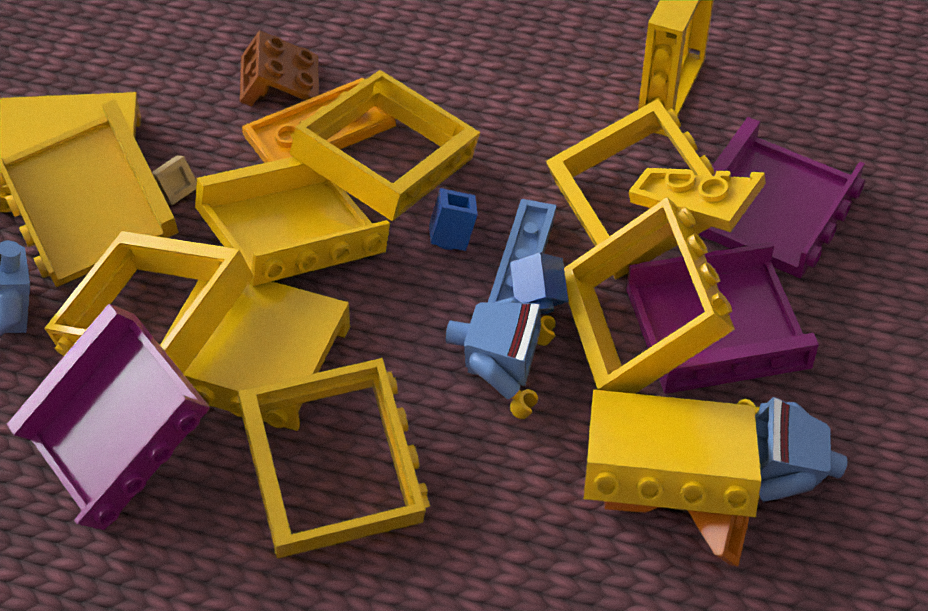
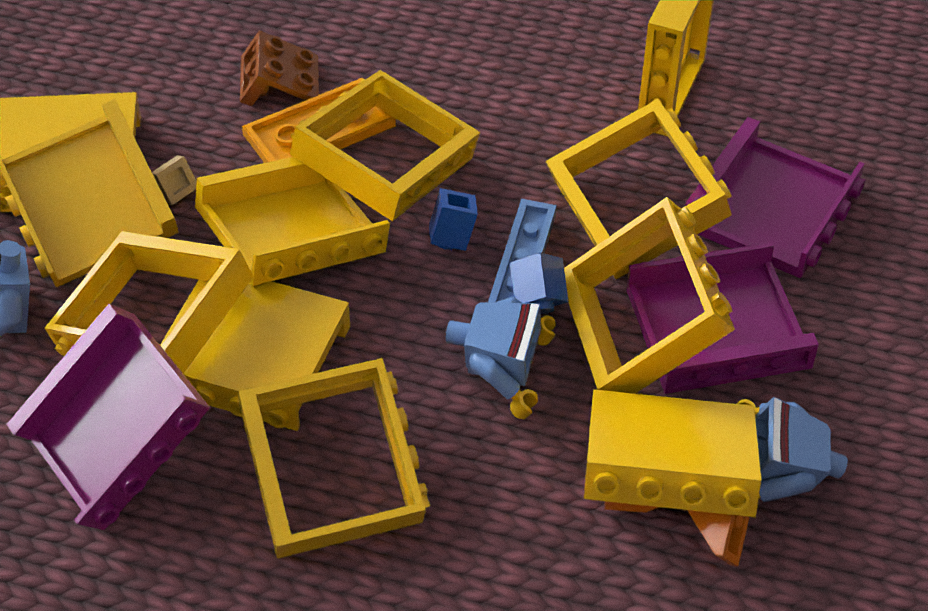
(711, 199): yellow wing -> none

